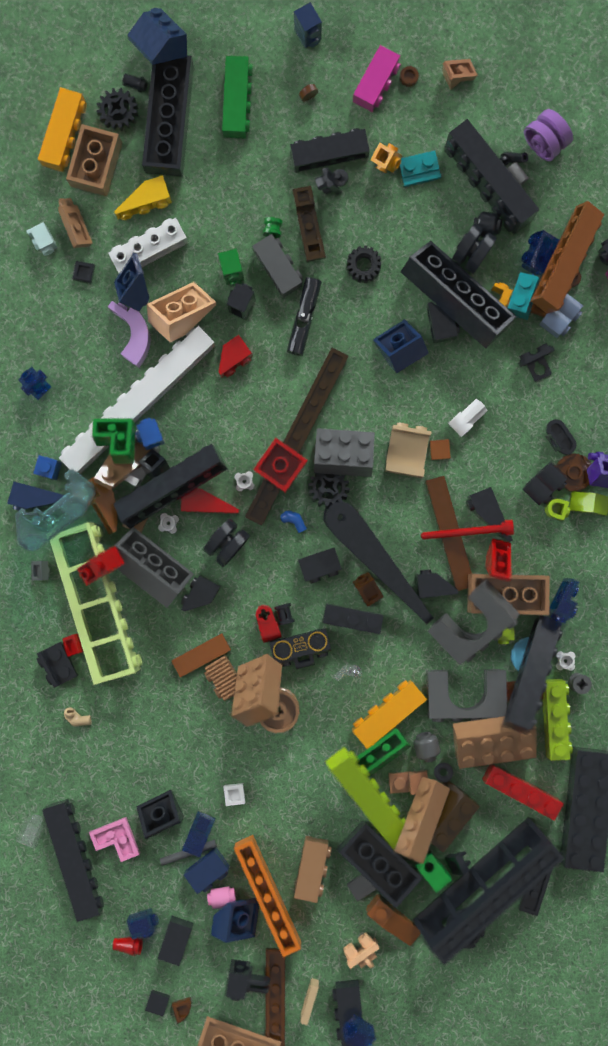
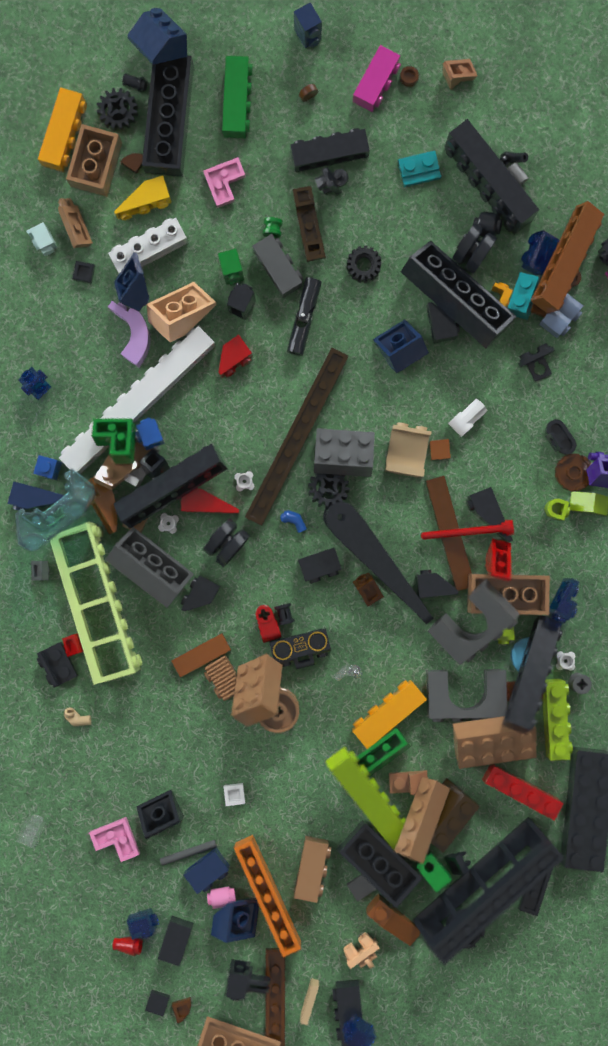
(72, 860): black brick -> none
(100, 565): red slope -> none
(133, 162): none -> reddish brown tile
(198, 834): clear blue slope -> none
(219, 179): none -> bright pink plate
(280, 465): red brick -> none
(353, 618): black arch -> none
(386, 158): light orange brick -> none
(426, 746): dark grey head -> none
(448, 777): black plate -> none
(545, 483): black brick -> none
(548, 135): medium lavender wheel -> none

